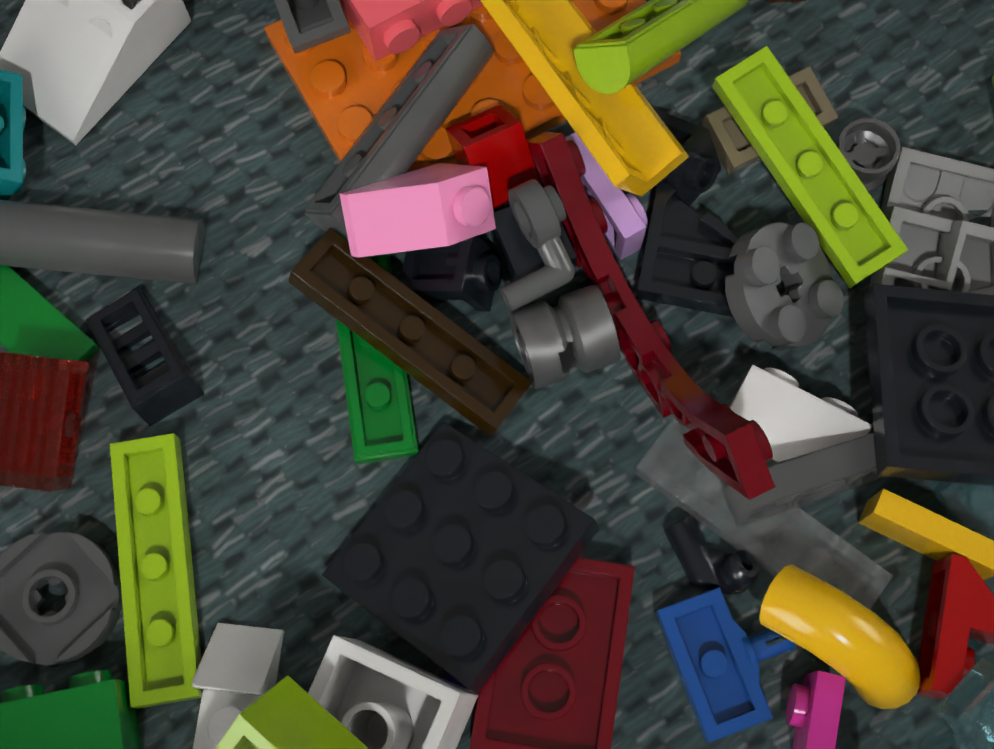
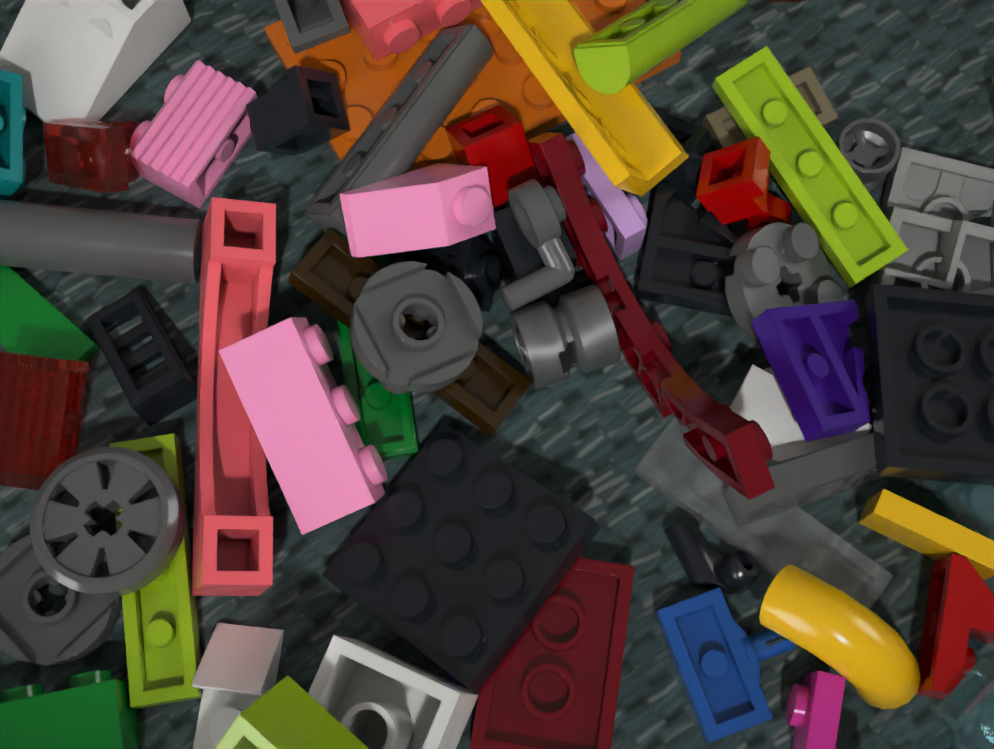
(90, 154): none -> clear red slope
(102, 562): none -> dark grey wheel
(194, 133): none -> bright pink brick
(230, 465): none -> coral arch
(298, 112): none -> black brick
(305, 422): none -> bright pink brick
(400, 360): none -> dark grey plate
(736, 185): none -> red piece
(816, 365): none -> dark purple wing

